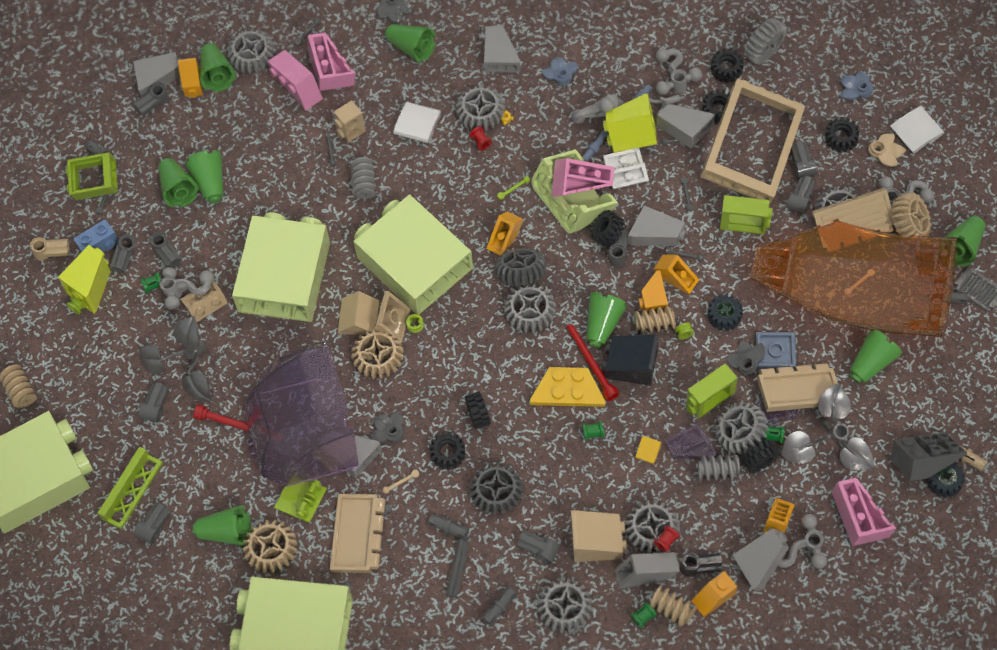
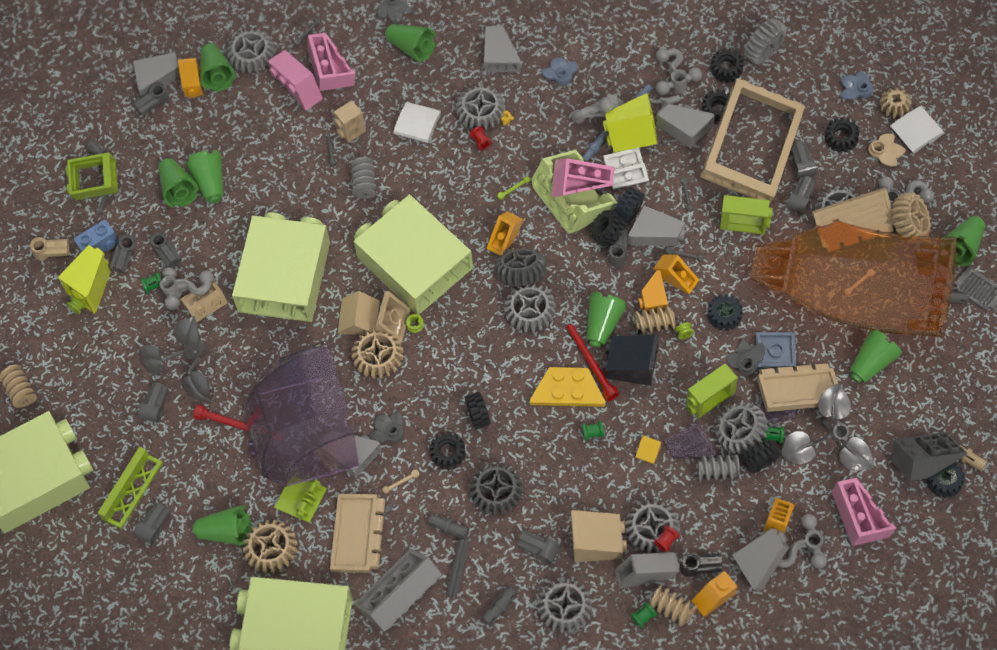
(398, 589): none -> light grey slope
(629, 204): none -> black wheel
(895, 103): none -> tan gear

